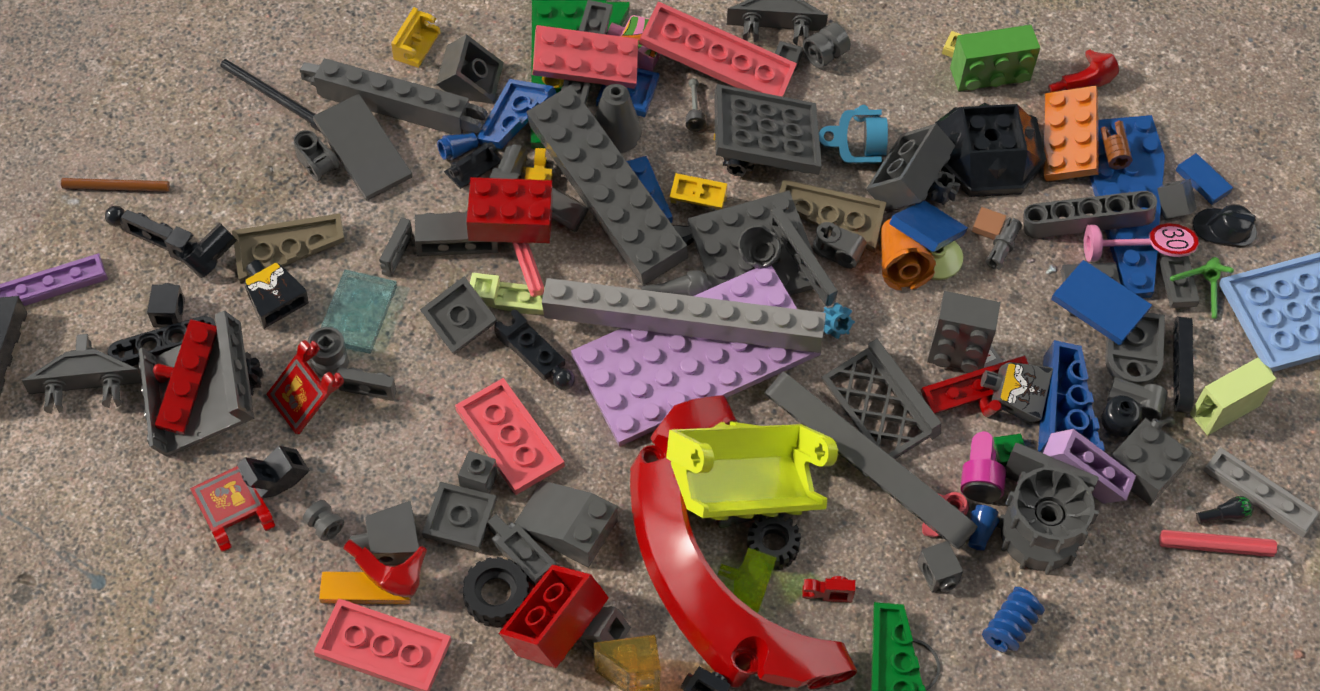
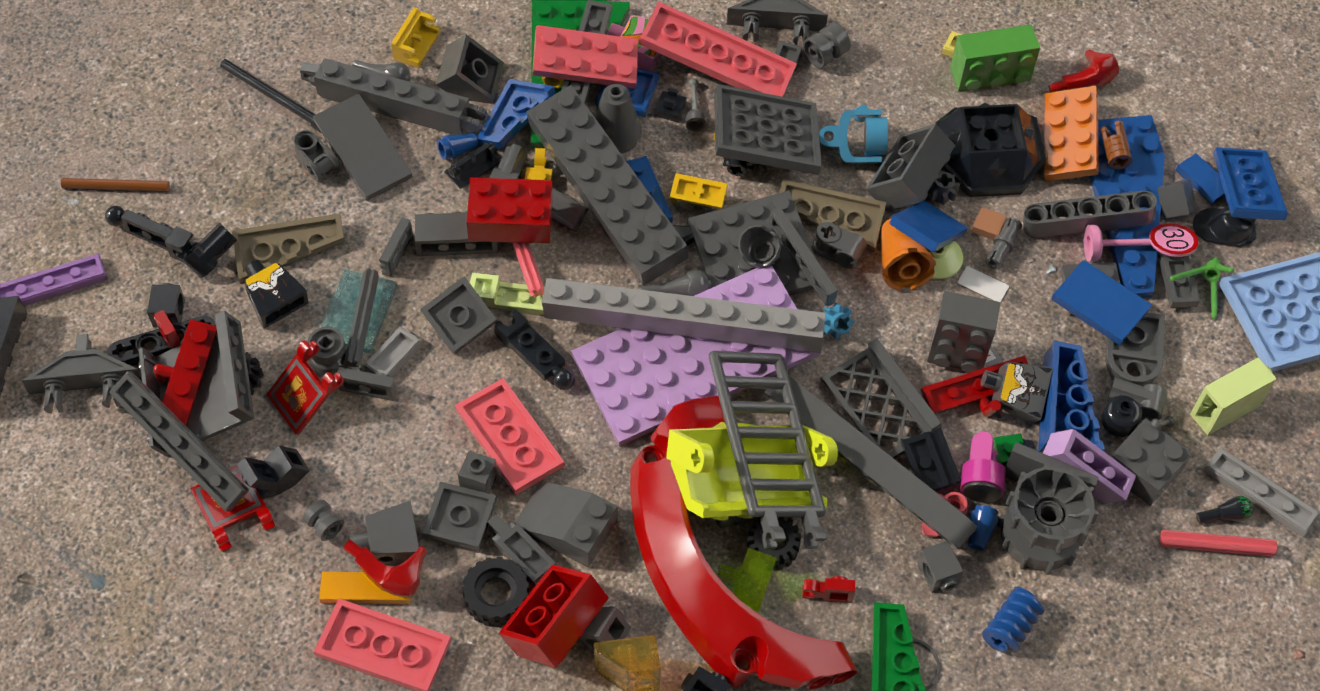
(167, 329): none -> red tile
(179, 441): none -> dark grey tile
(361, 318): none -> dark grey axle
(393, 353): none -> light grey tile
(395, 70): none -> dark grey piece
(670, 105): none -> black tile
(769, 513): none -> dark grey bar
(931, 459): none -> black plate
(983, 284): none -> white sticker
(1183, 365): black beam -> none
(1250, 184): none -> blue tile

